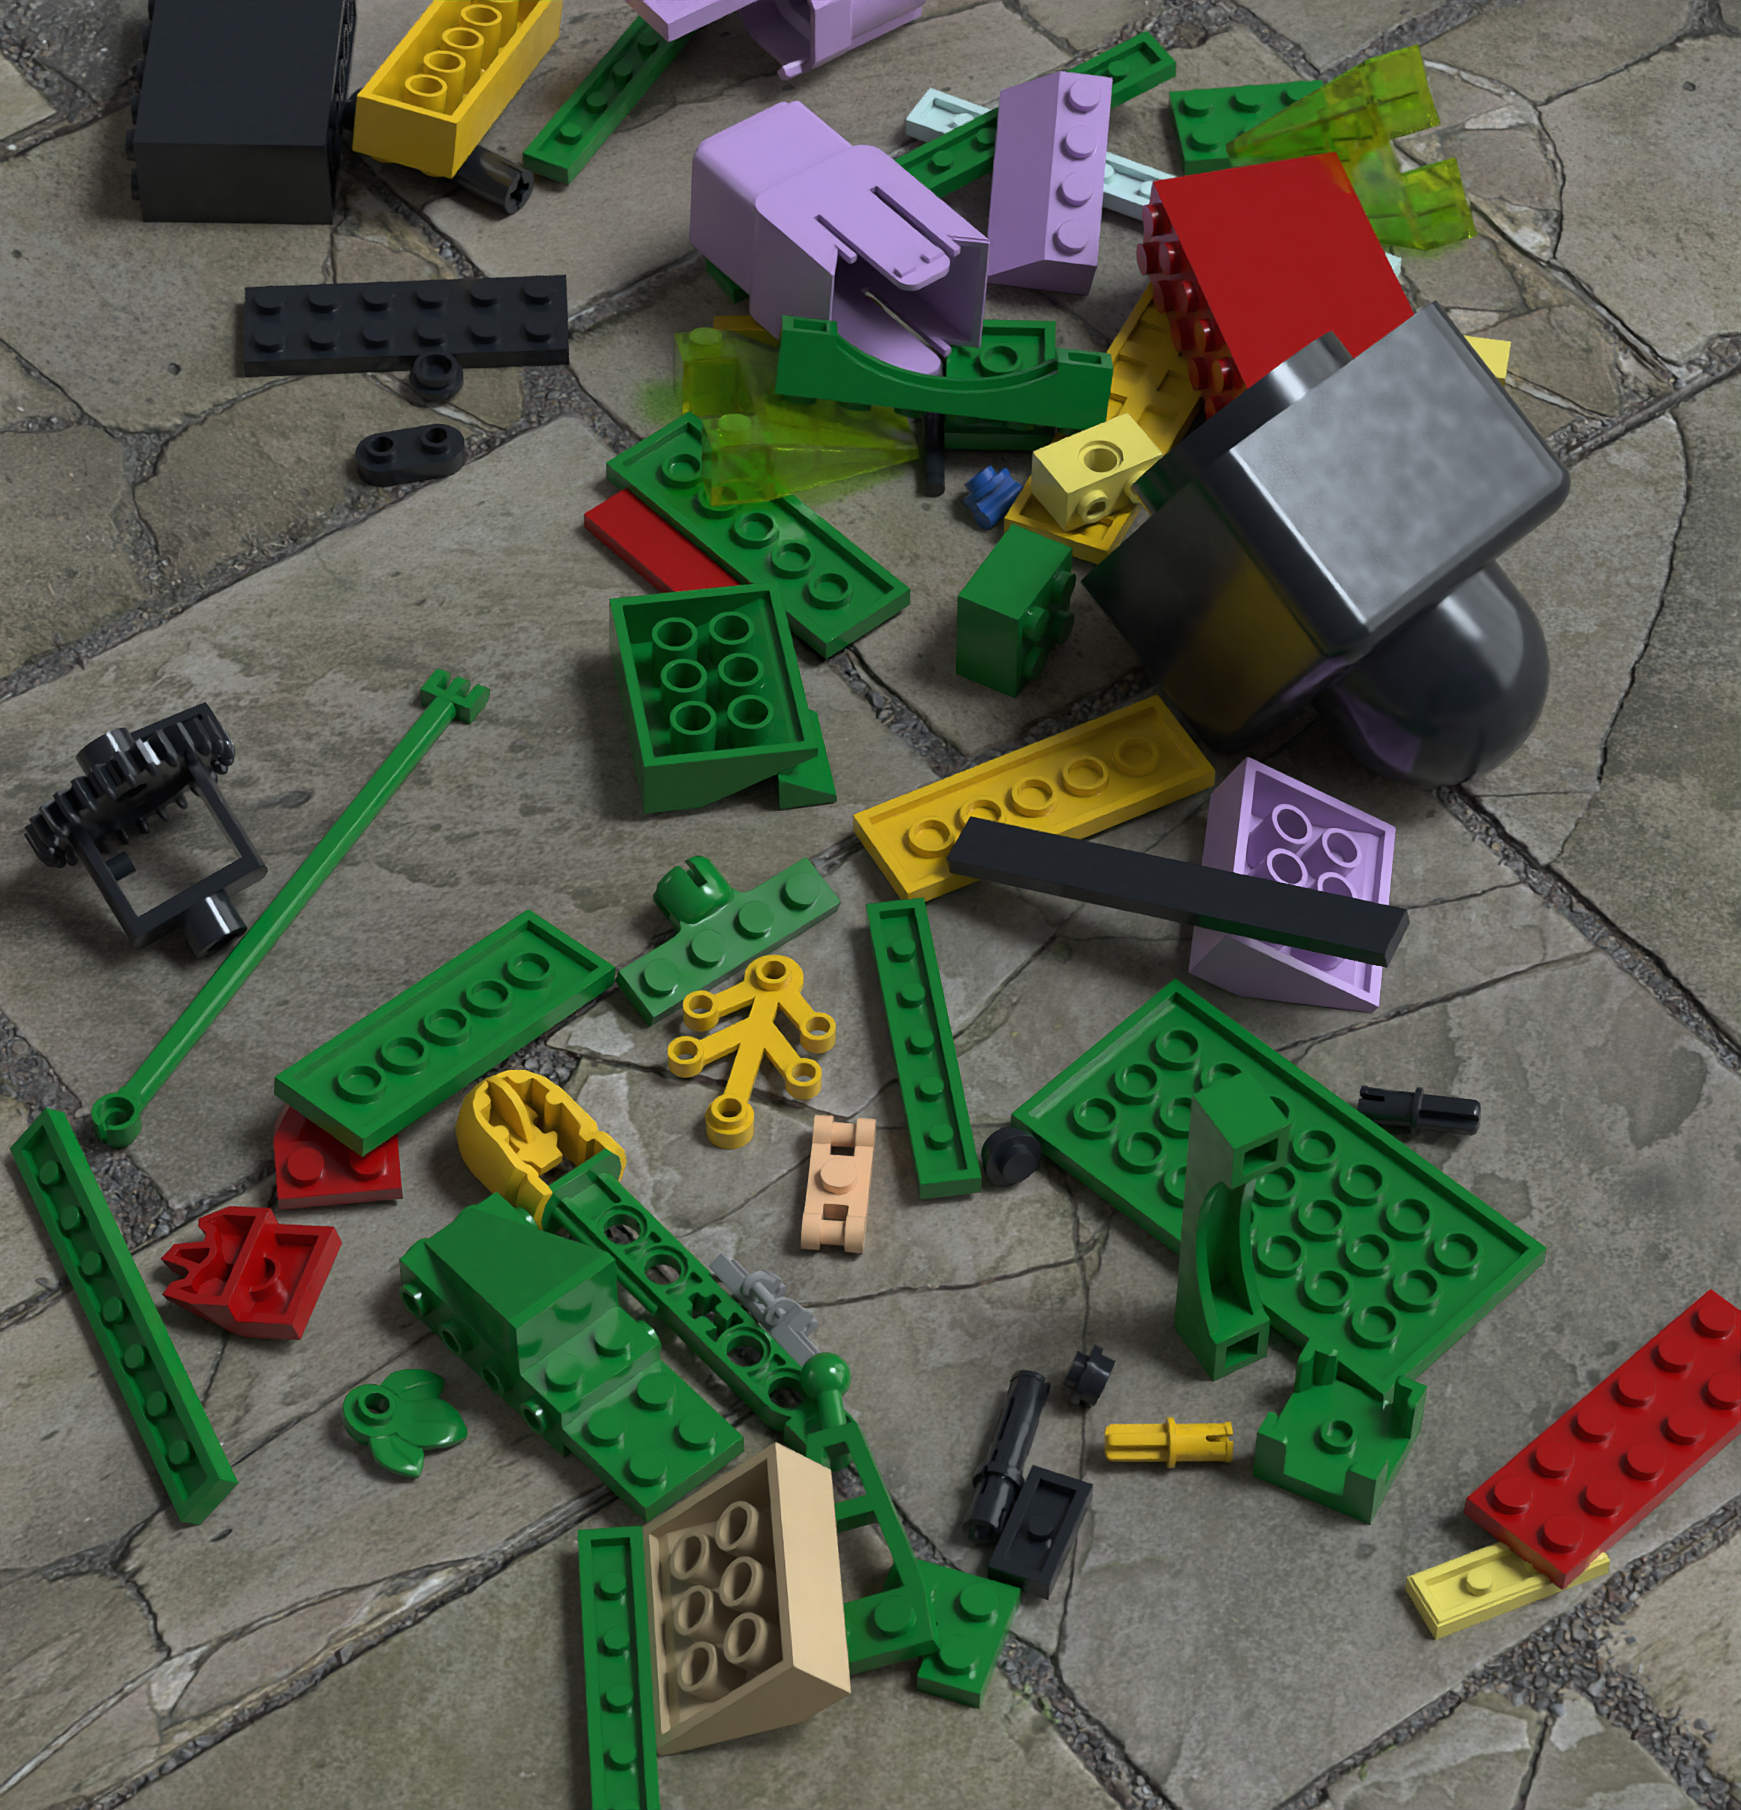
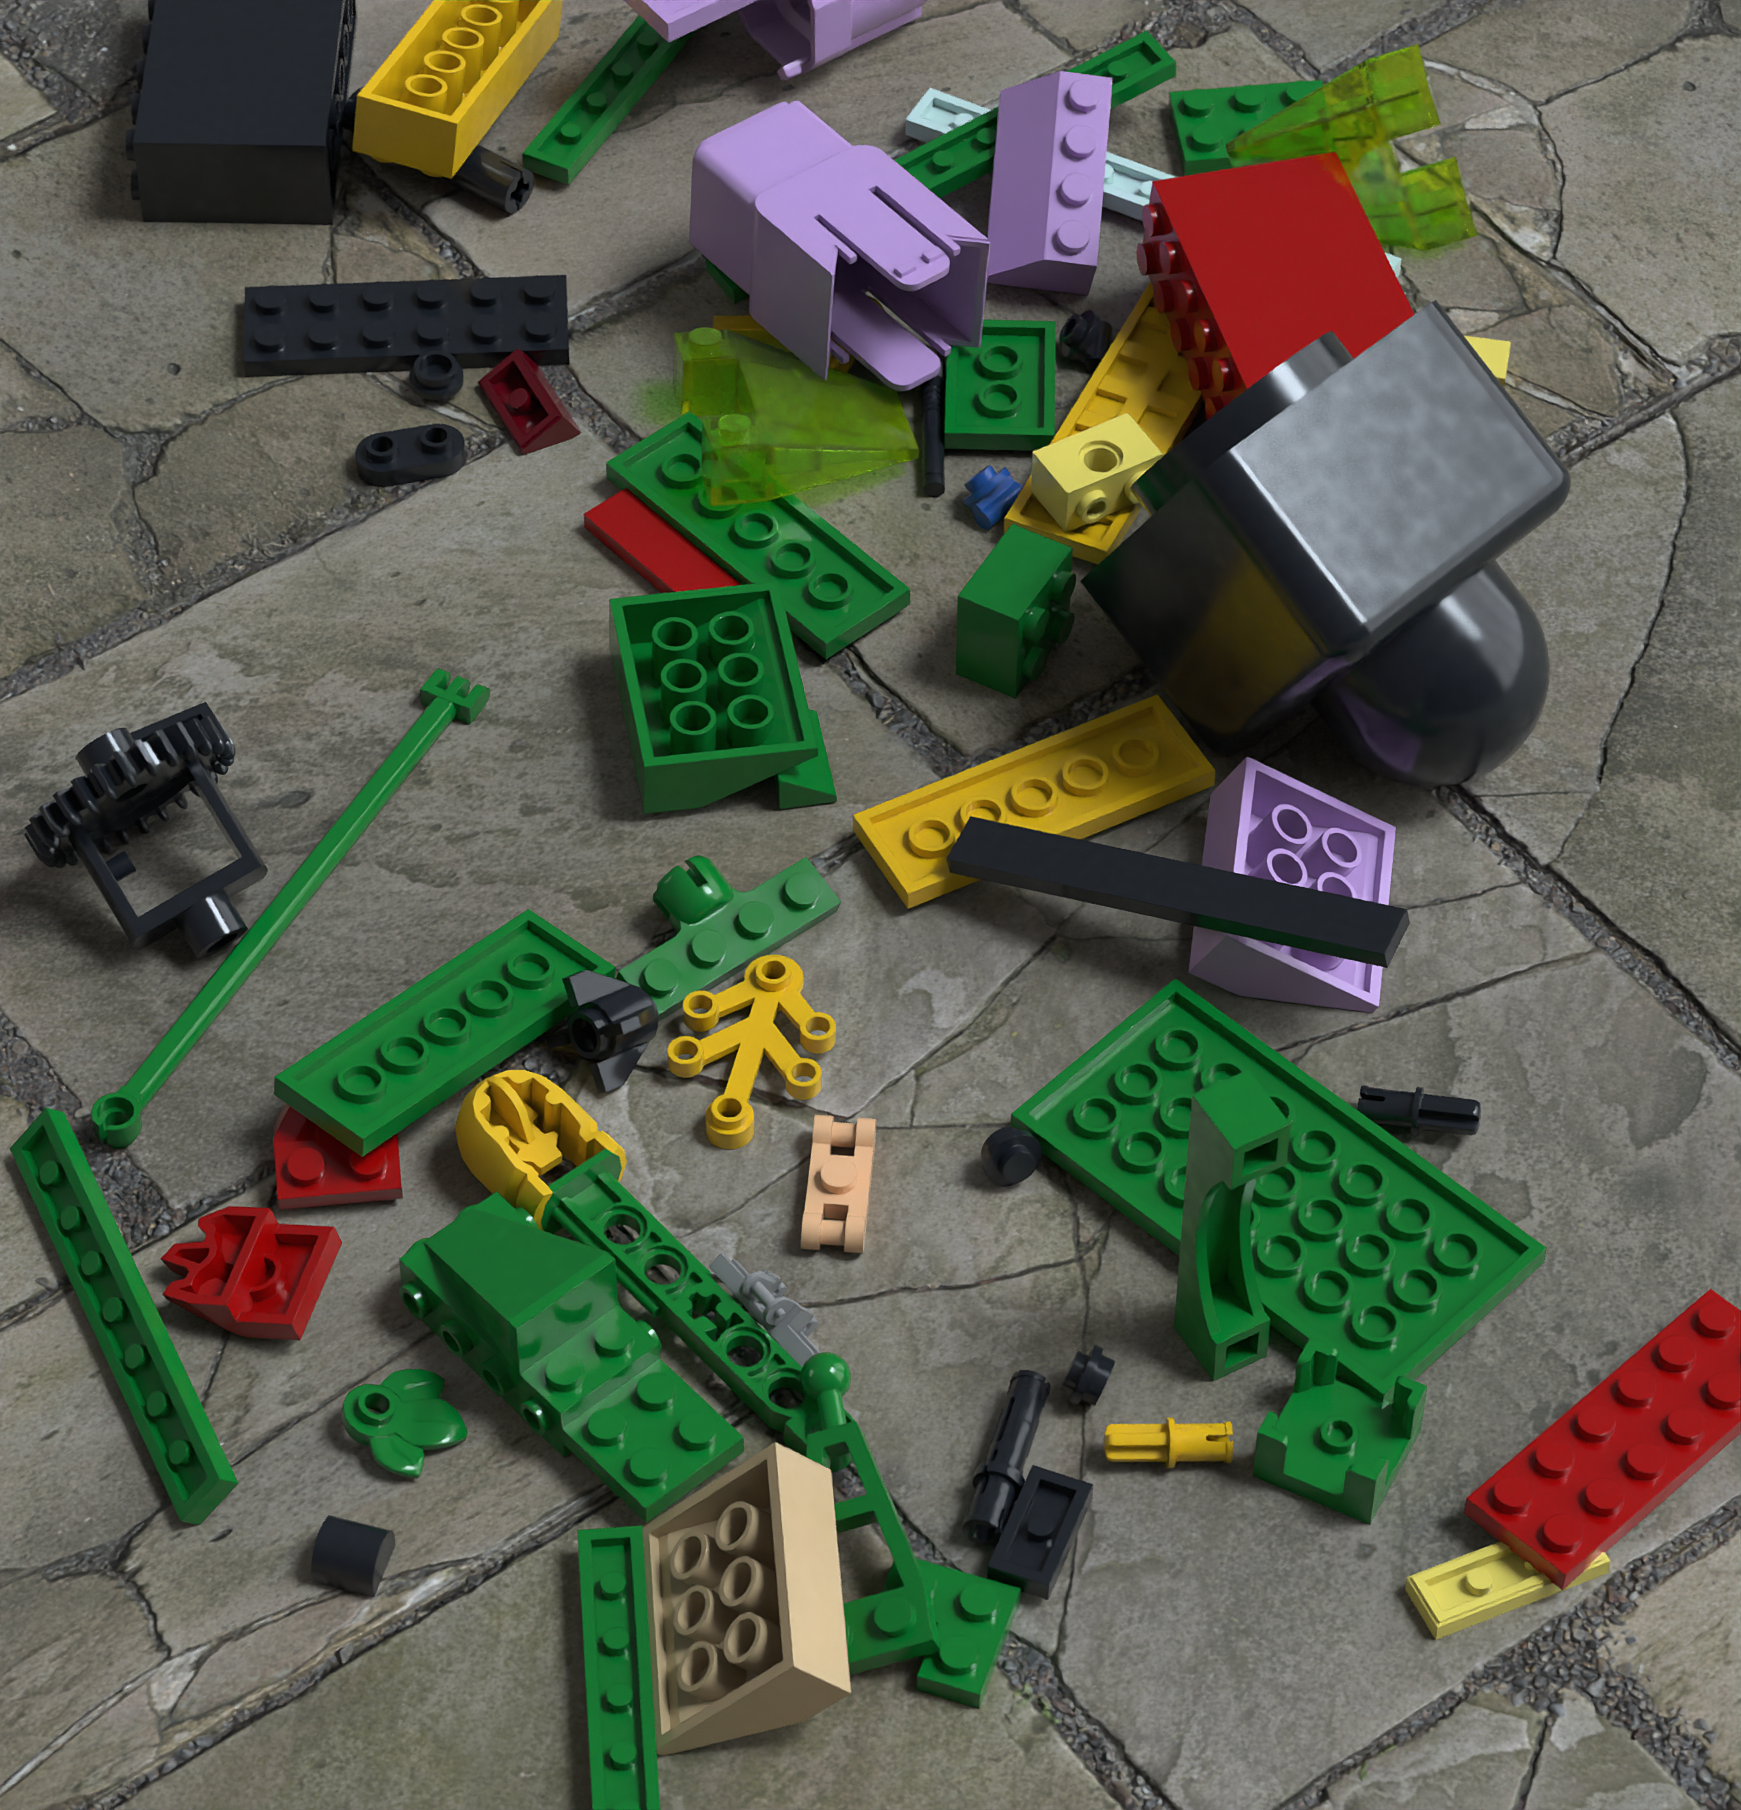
(351, 1555): none -> black brick
(527, 404): none -> dark red slope
(610, 1025): none -> black brick
(922, 1049): green plate -> none
(1059, 393): green arch -> none
(1085, 339): none -> black plate

